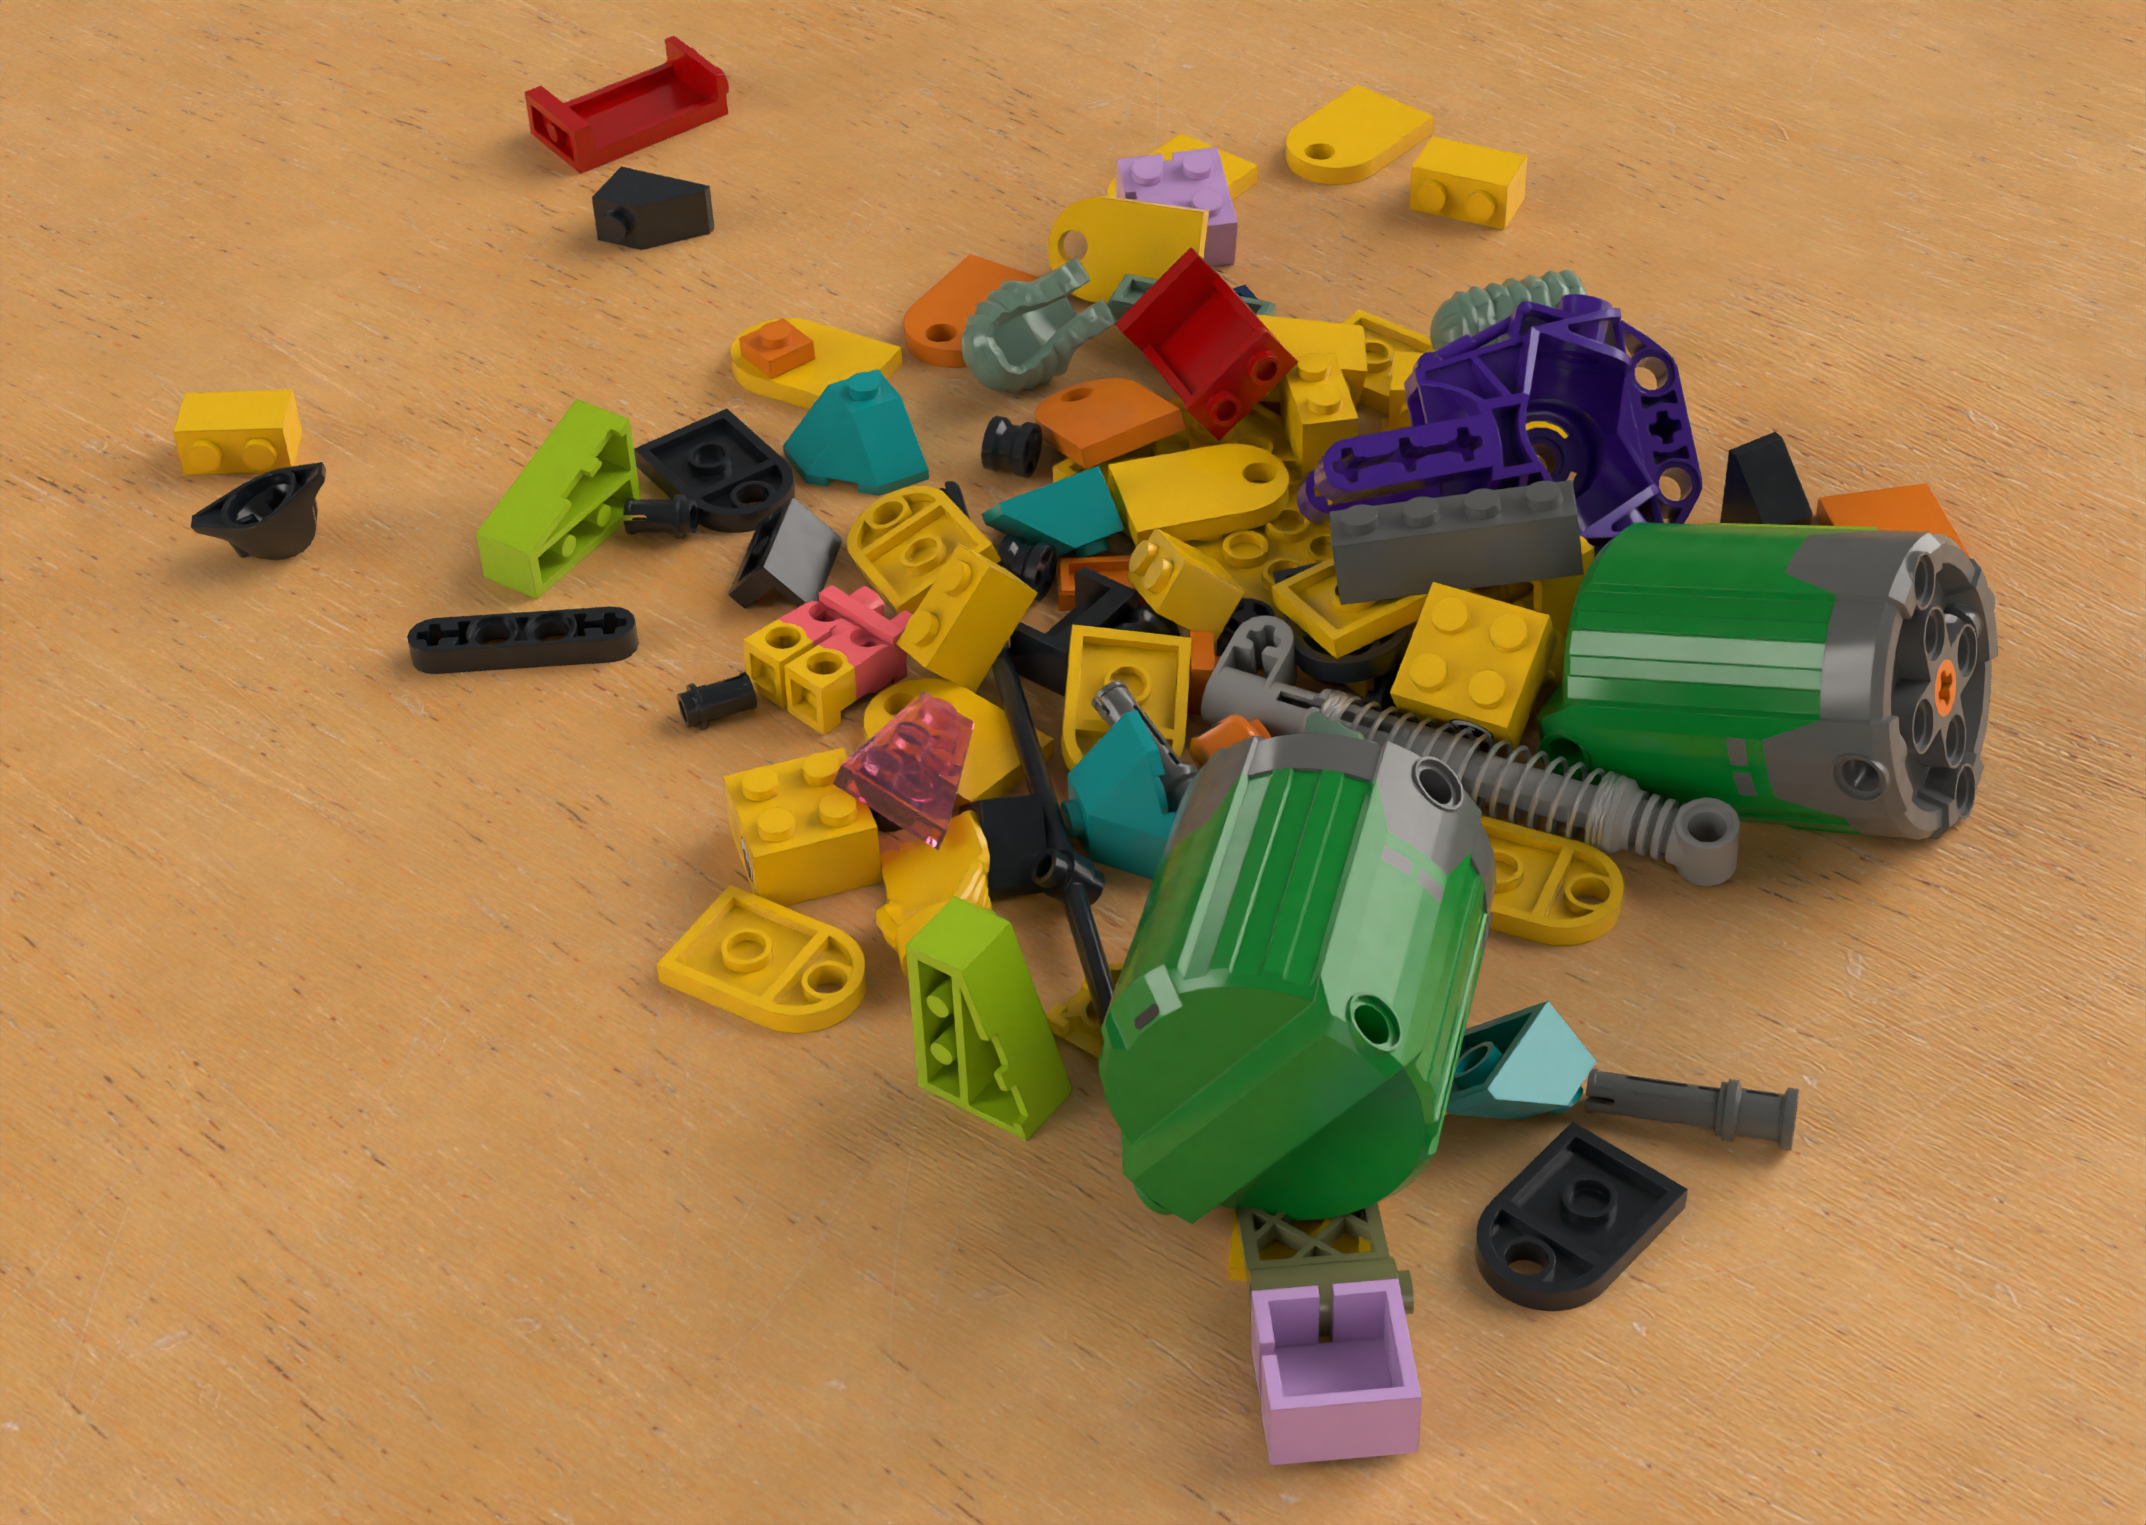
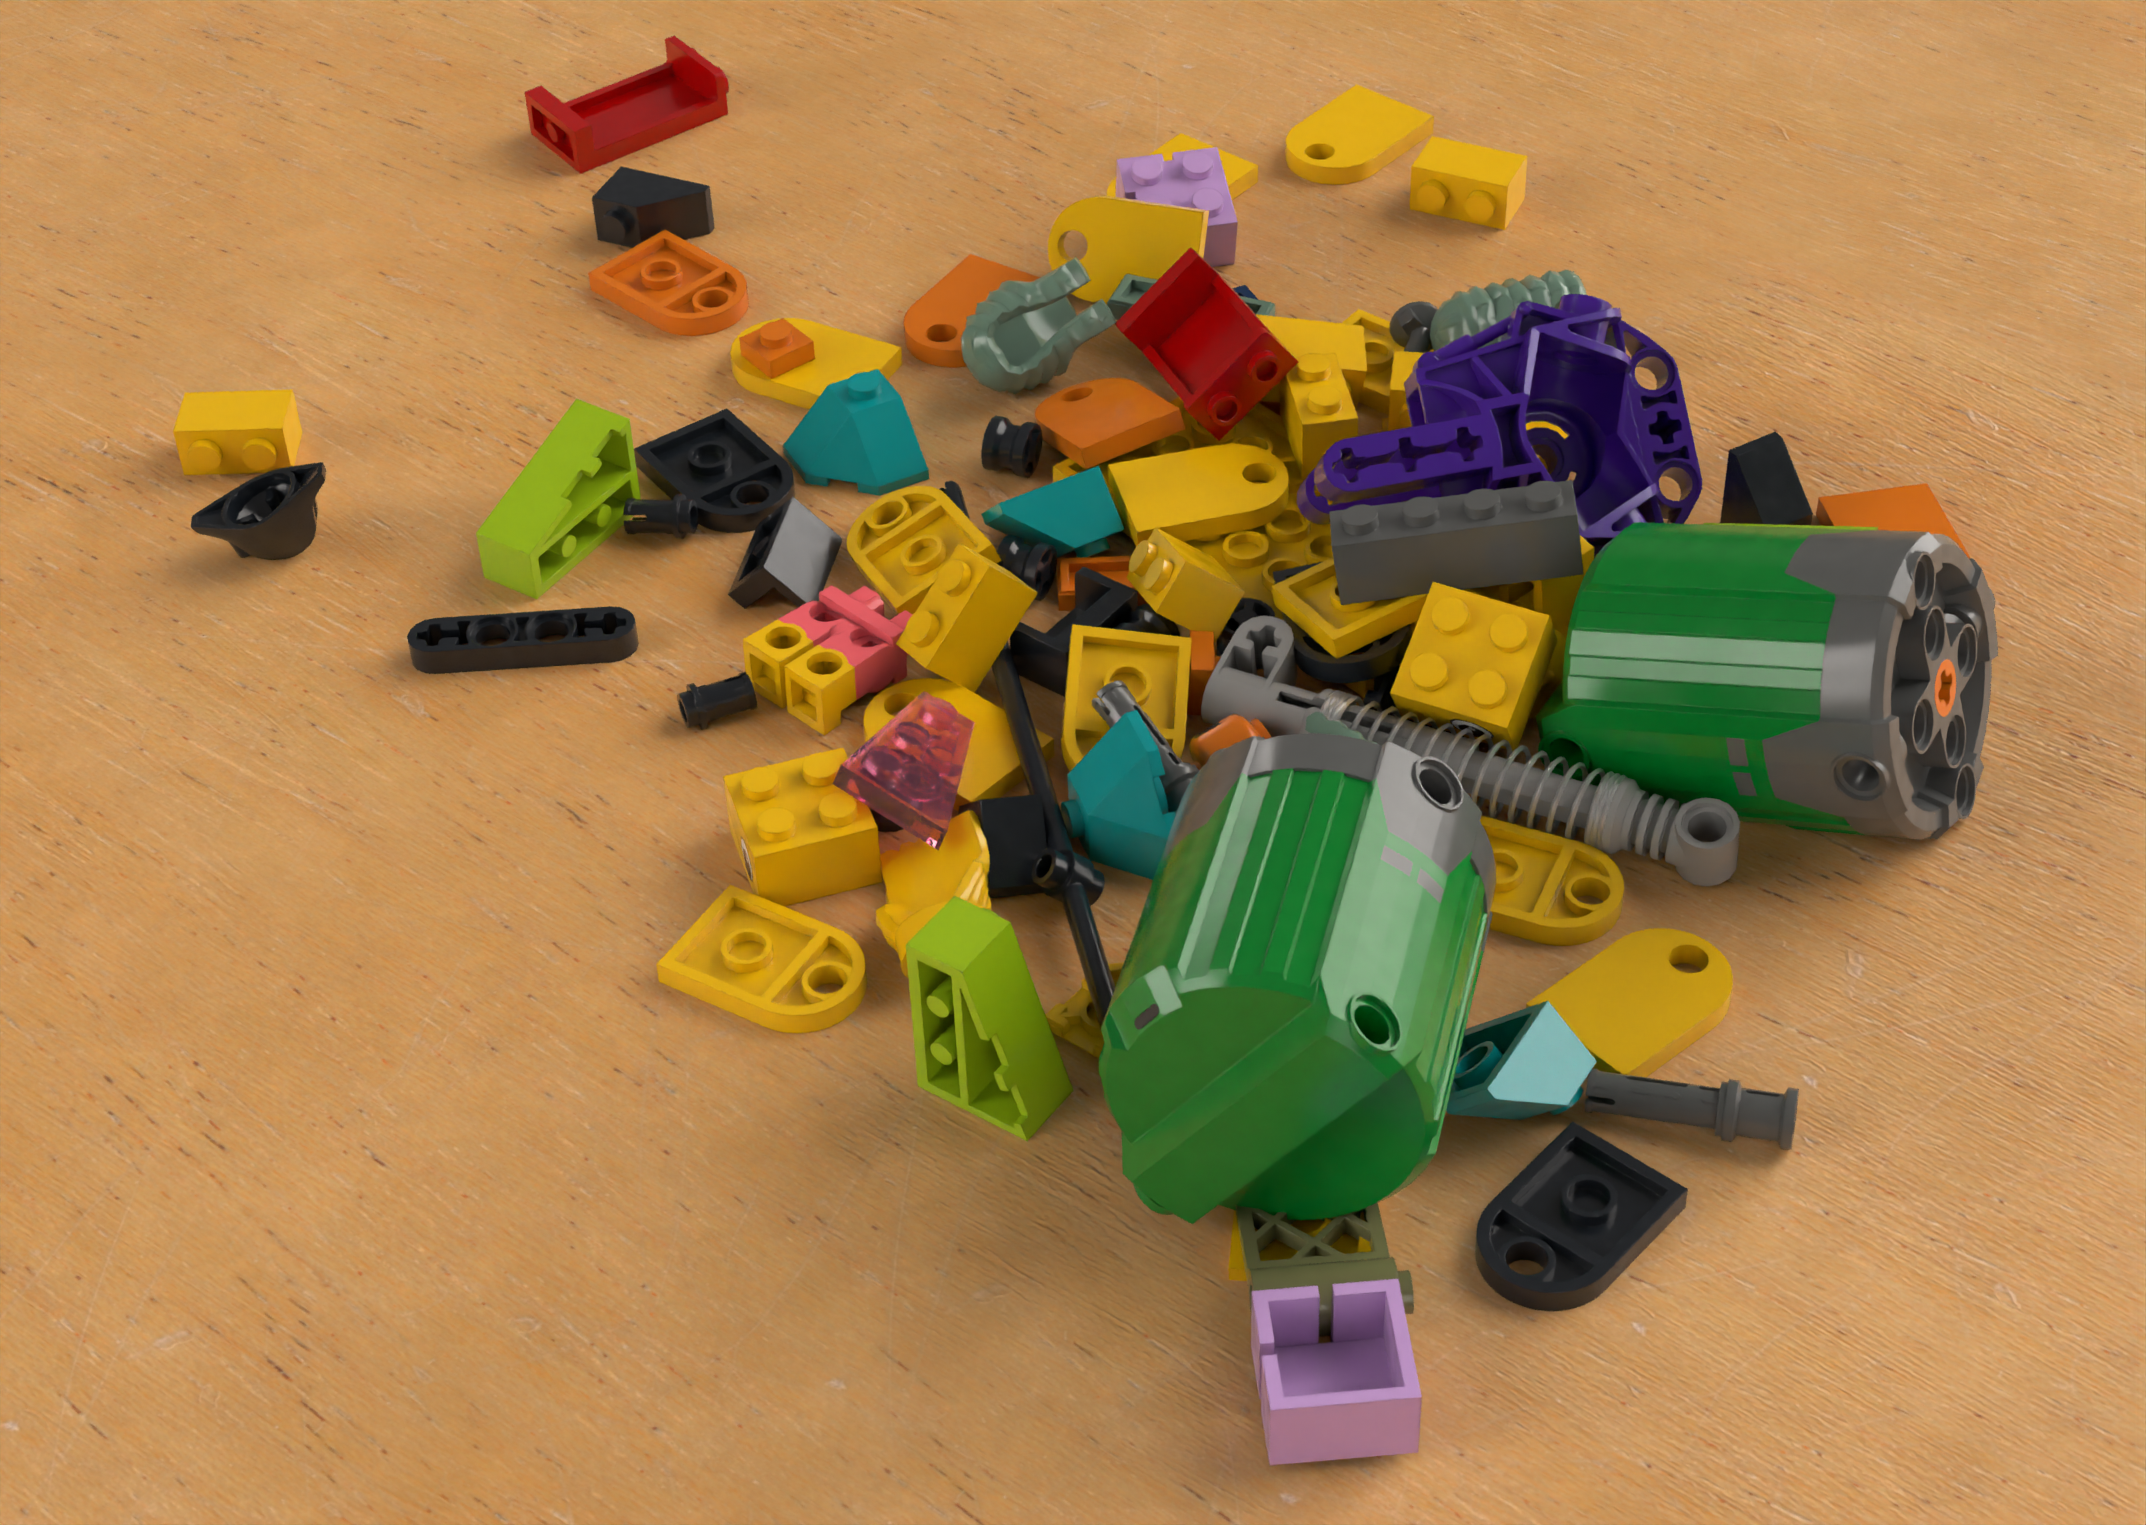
(674, 286): none -> orange tile
(1412, 326): none -> dark grey plate
(1639, 1008): none -> yellow tile

